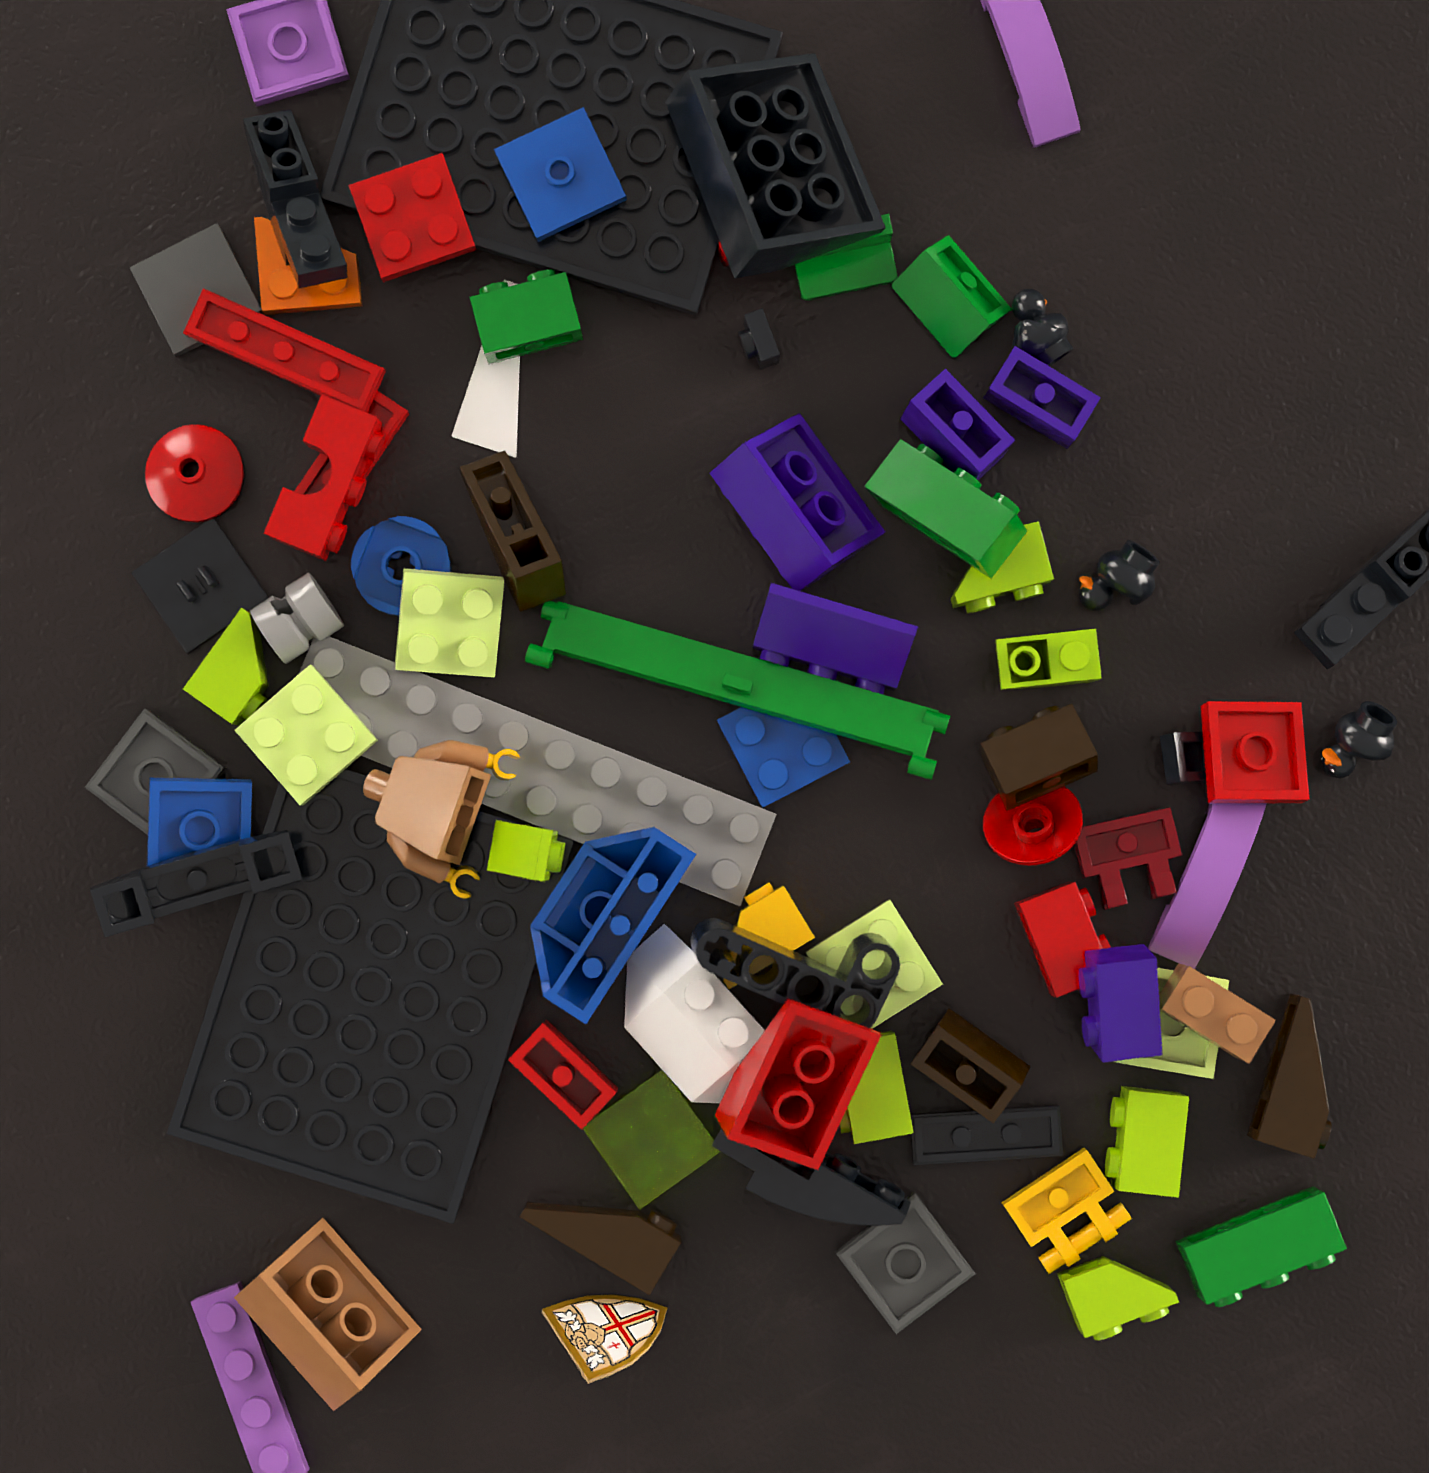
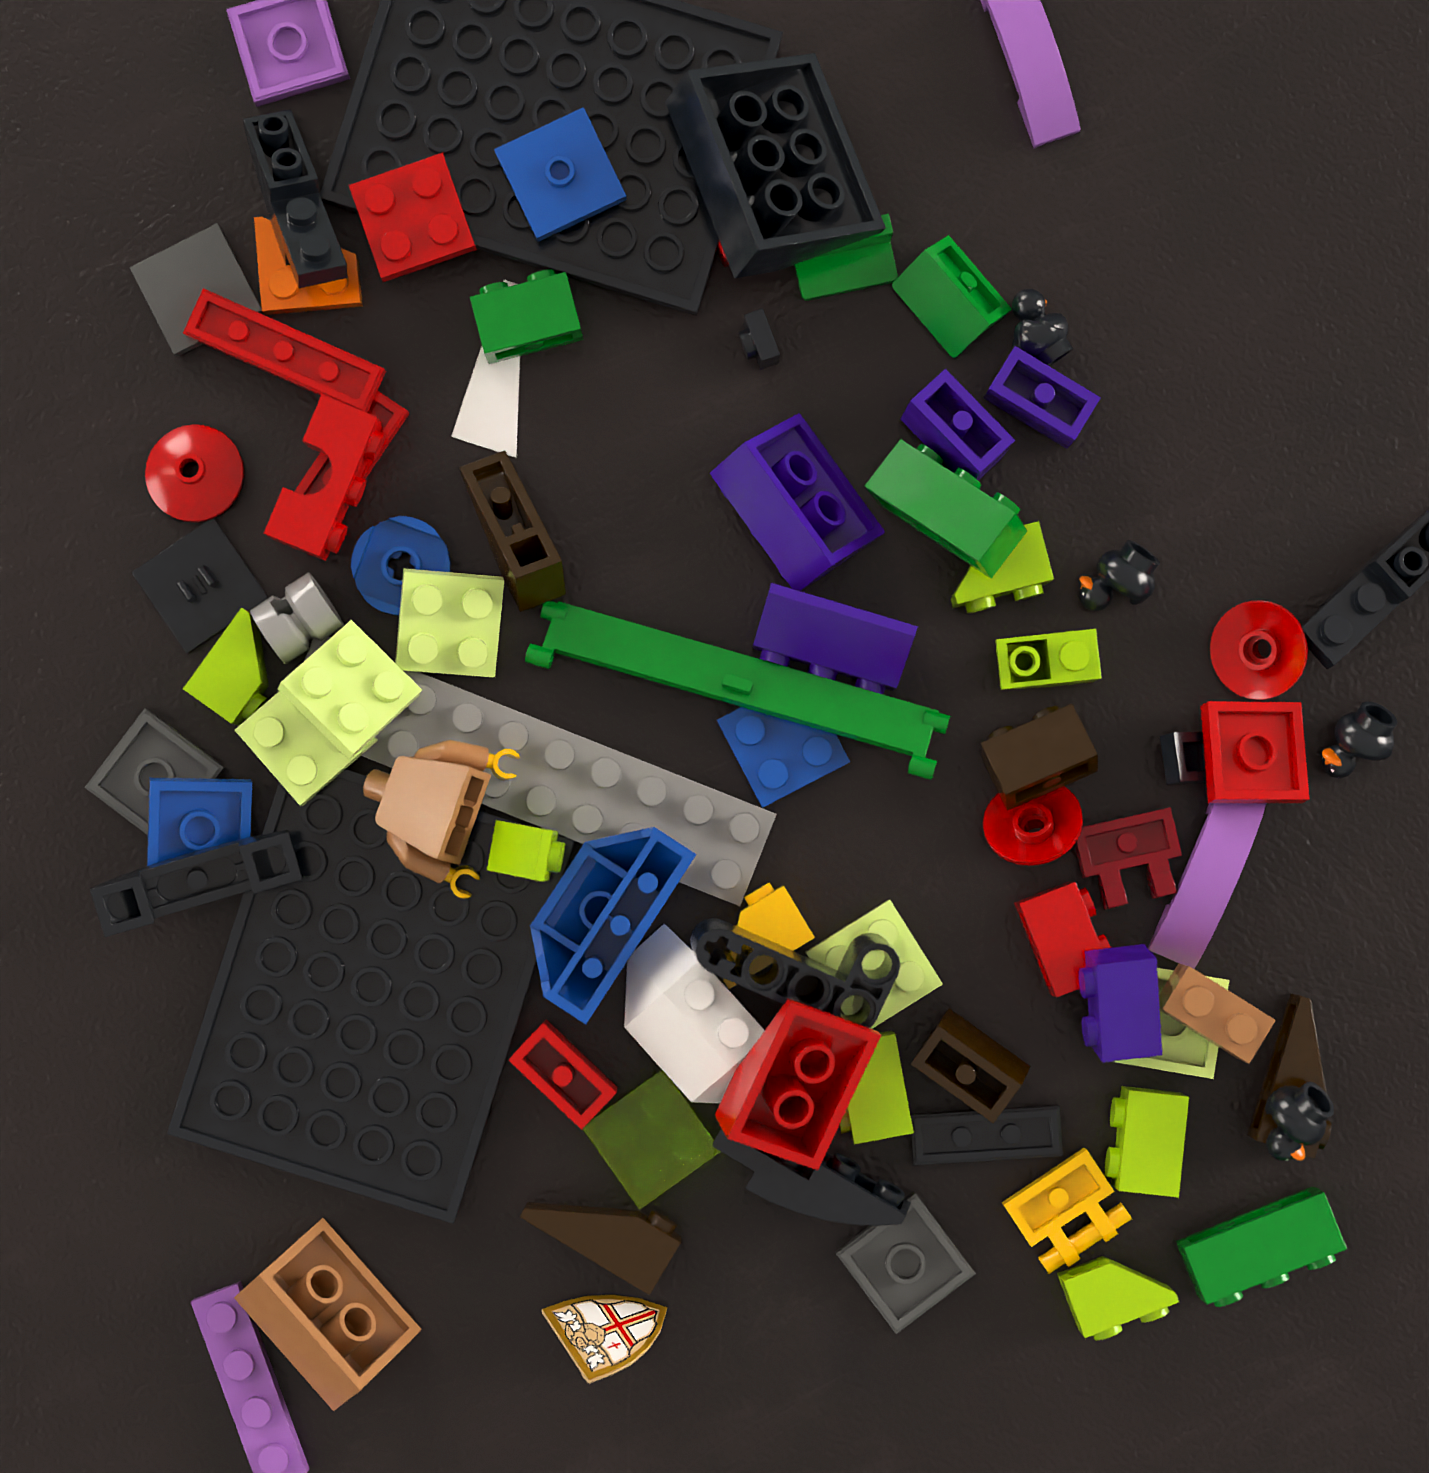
(349, 689): none -> yellowish green plate
(1237, 655): none -> red dish
(1300, 1119): none -> black animal

